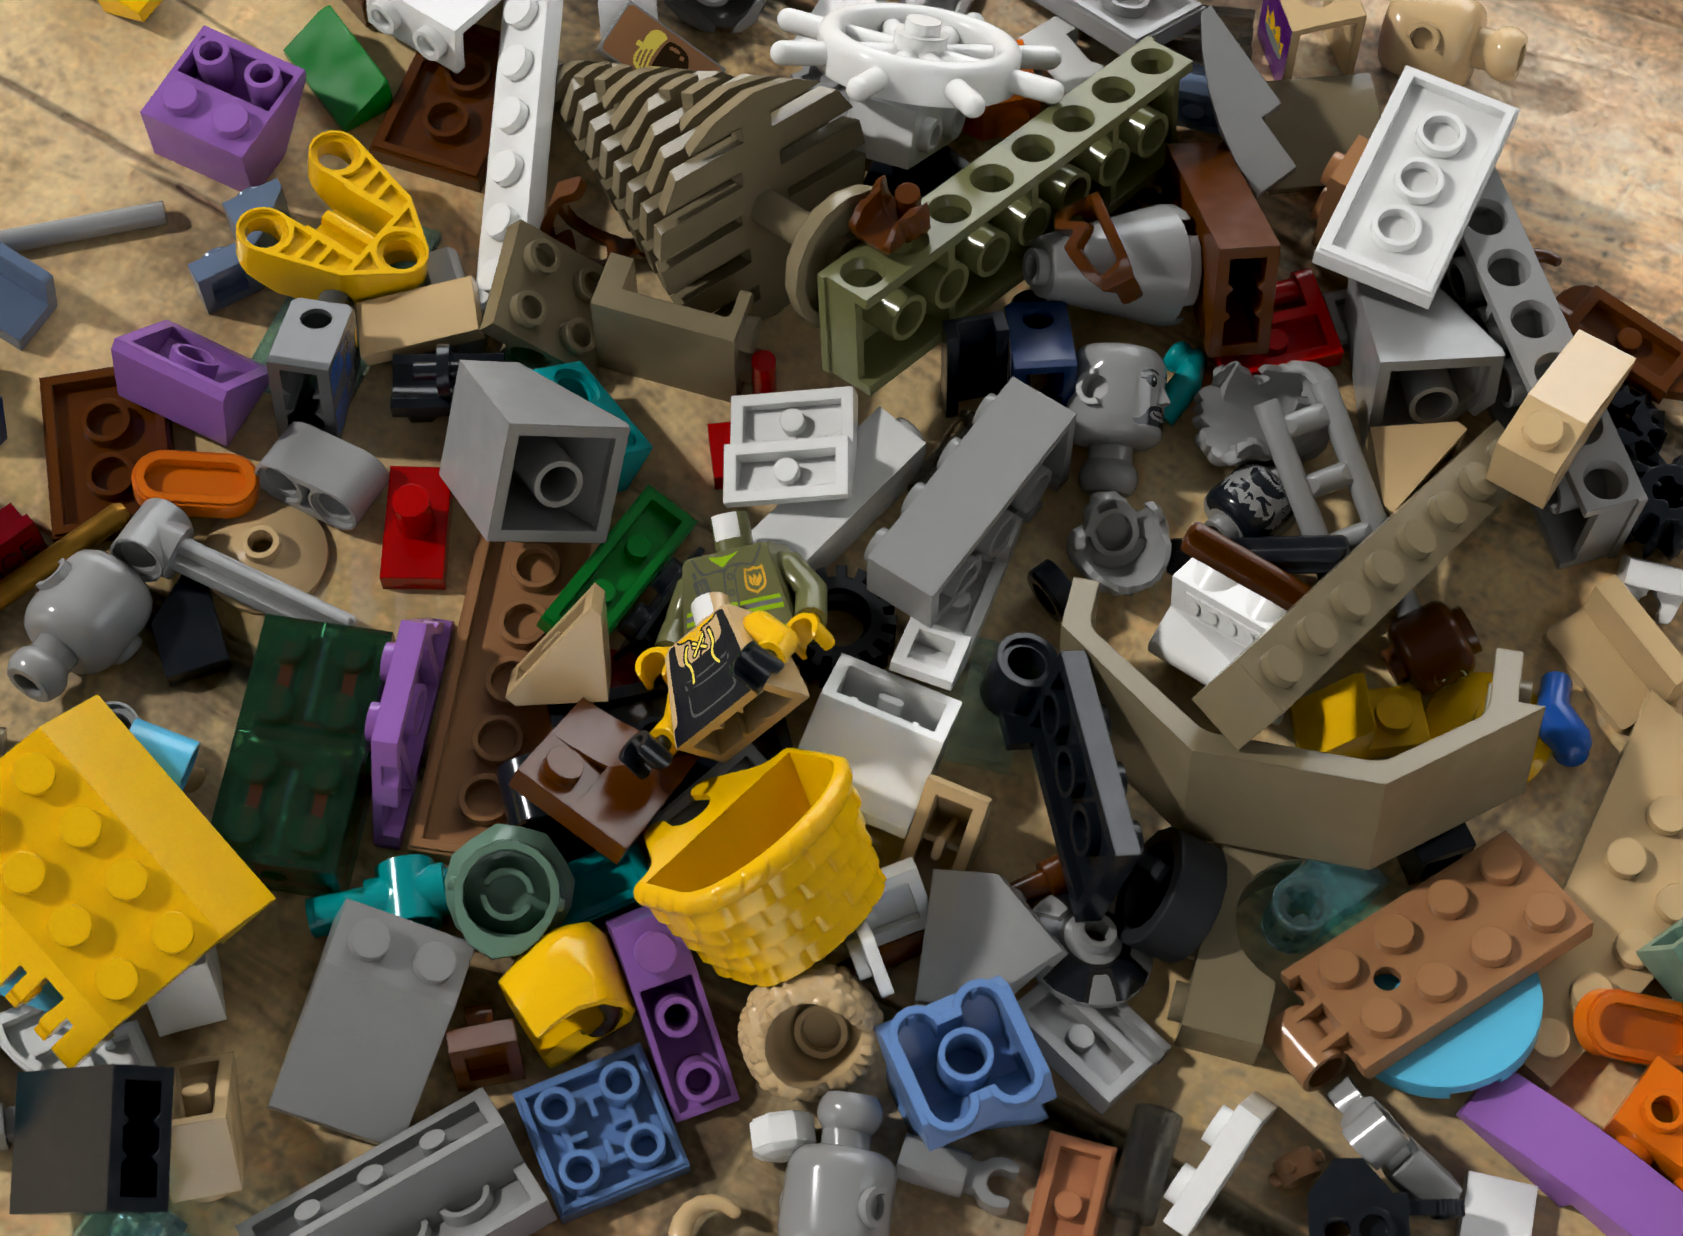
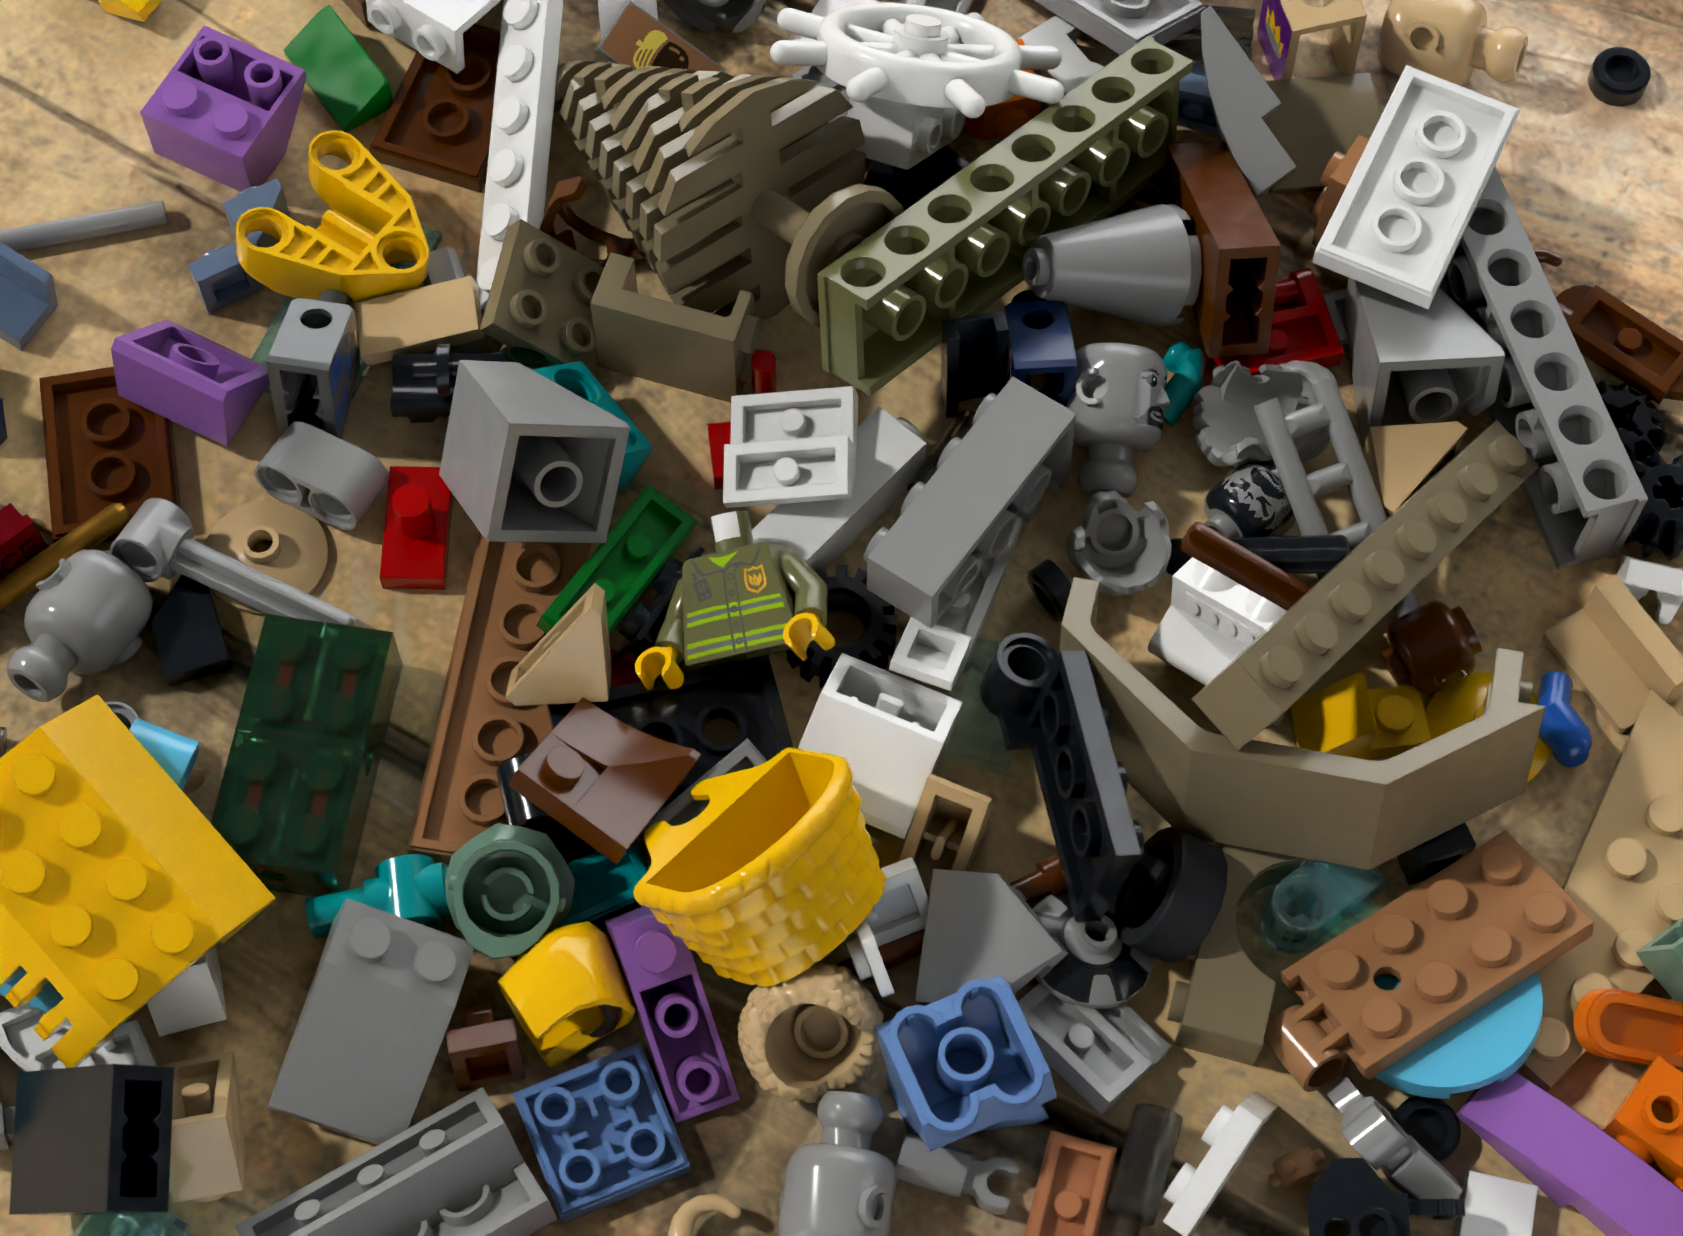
(198, 482): orange tile -> none
(403, 721): medium lavender wing -> none
(724, 686): torso -> none
(780, 1134): white tile -> none
(890, 220): reddish brown arm -> none
(1120, 275): reddish brown helmet -> none
(1431, 1125): none -> black tile
(1558, 418): tan slope -> none
(1619, 76): none -> black tile

